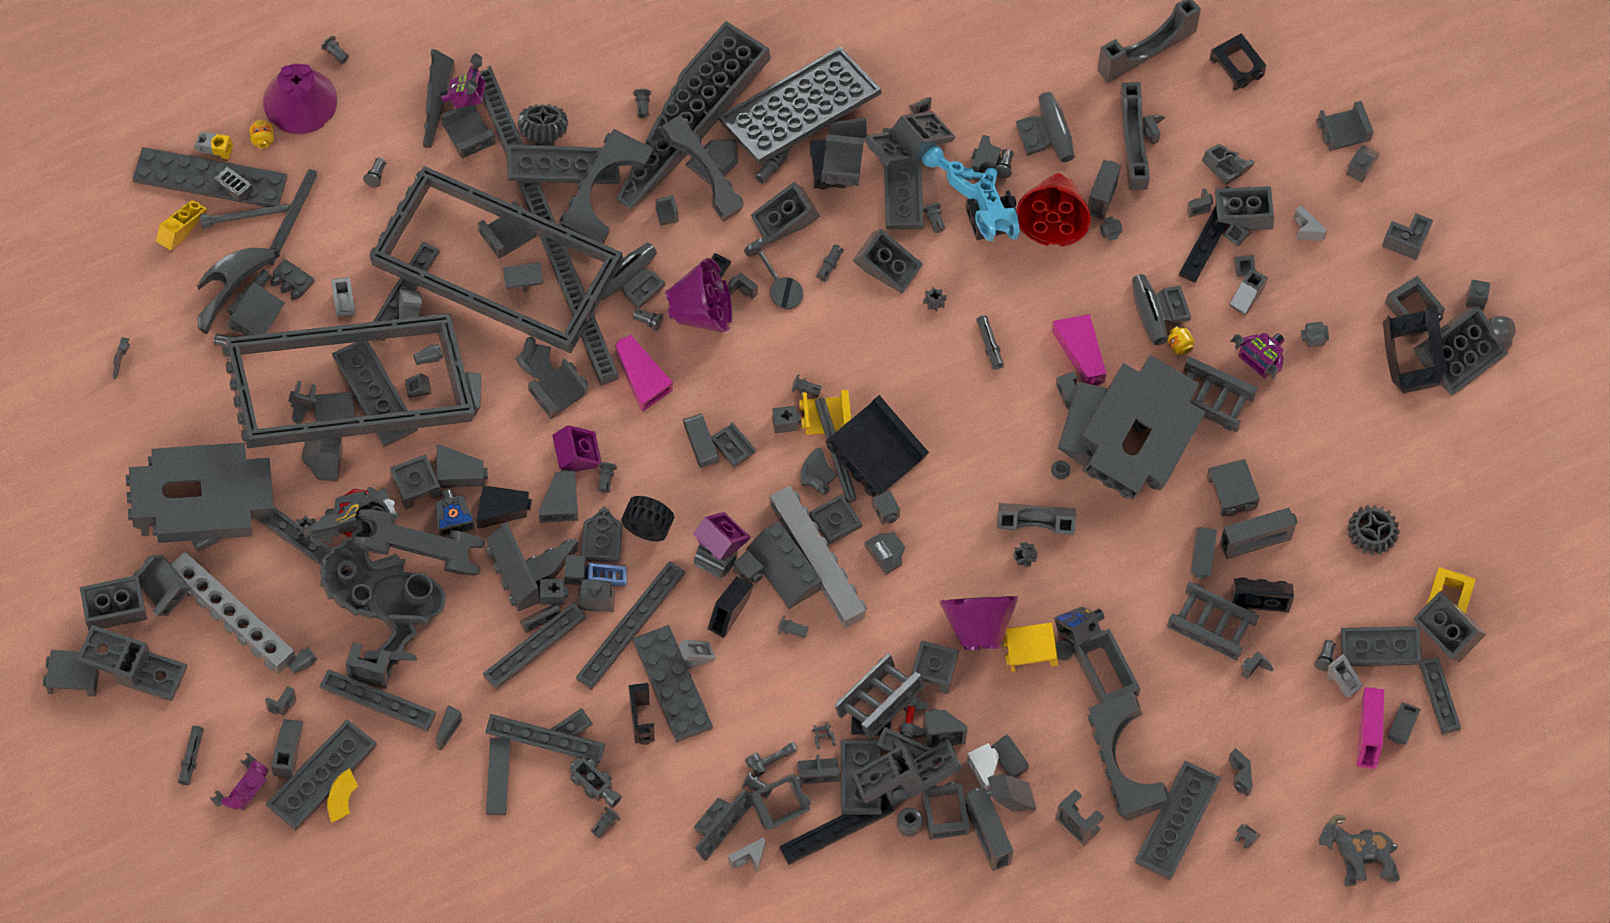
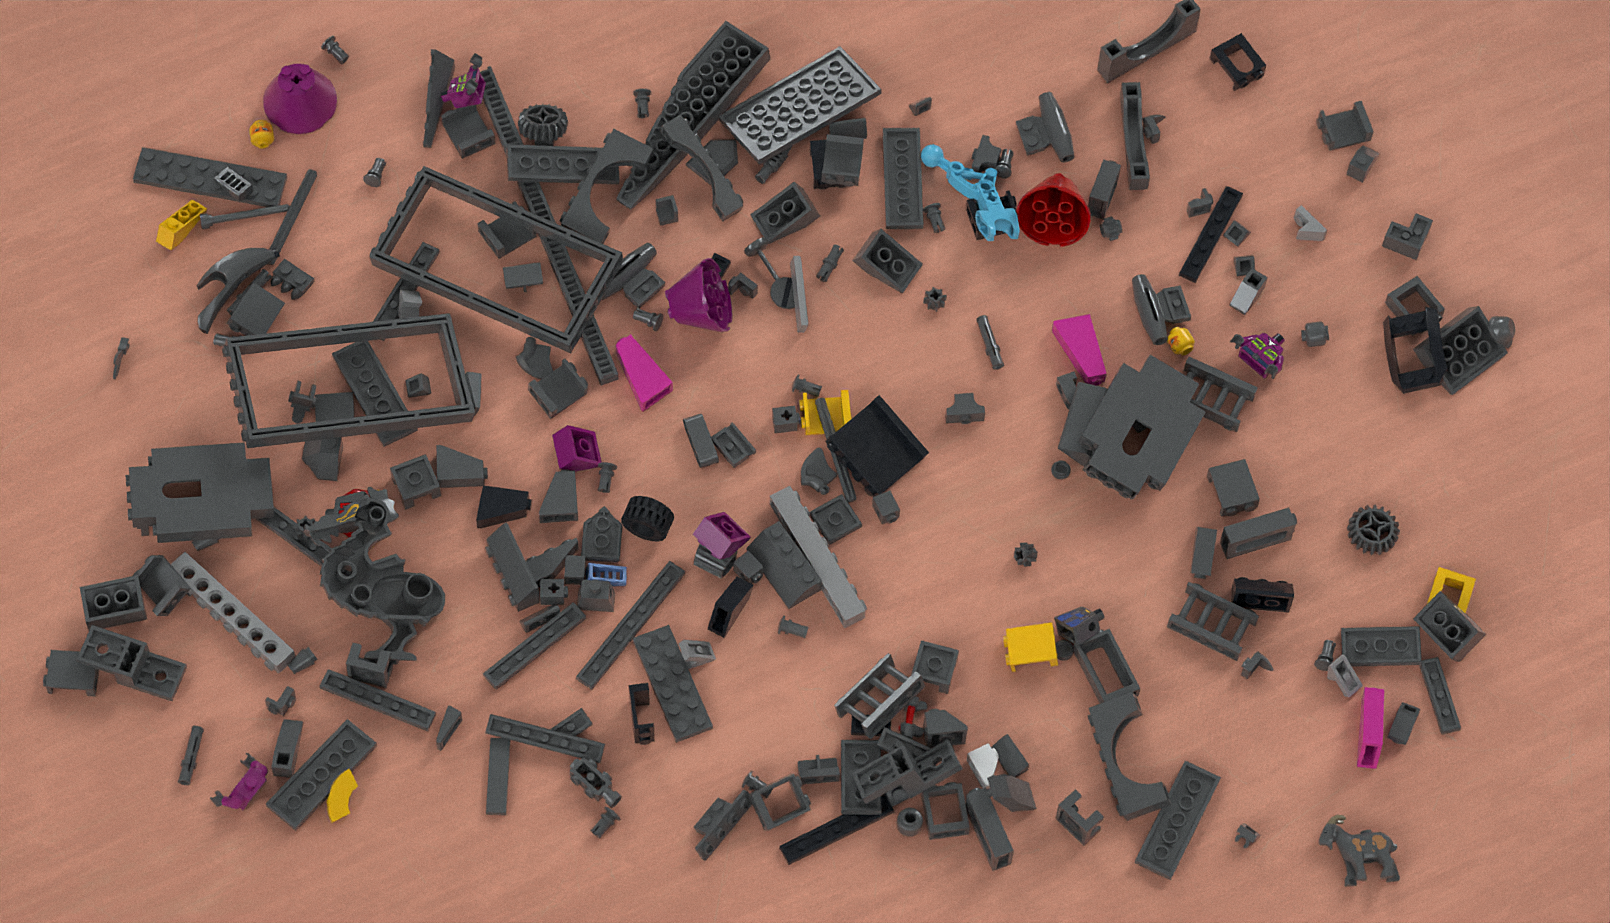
(214, 144): leg -> none
(343, 296): light grey slope -> none
(387, 534): dark grey piece -> none
(428, 355): dark grey cone -> none
(453, 514): torso -> none
(751, 852): light grey slope -> none
(758, 764): dark grey brick -> none
(799, 294): none -> light grey tile
(830, 735): dark grey piece -> none
(886, 551): dark grey slope -> none
(909, 138): dark grey bracket -> none
(965, 410): none -> dark grey brick
(979, 620): magenta cone -> none
(1053, 518): dark grey arch -> none
(1226, 163): dark grey slope -> none
(1243, 780): dark grey slope -> none
(1246, 207): dark grey slope -> none
(1477, 294): dark grey brick -> none

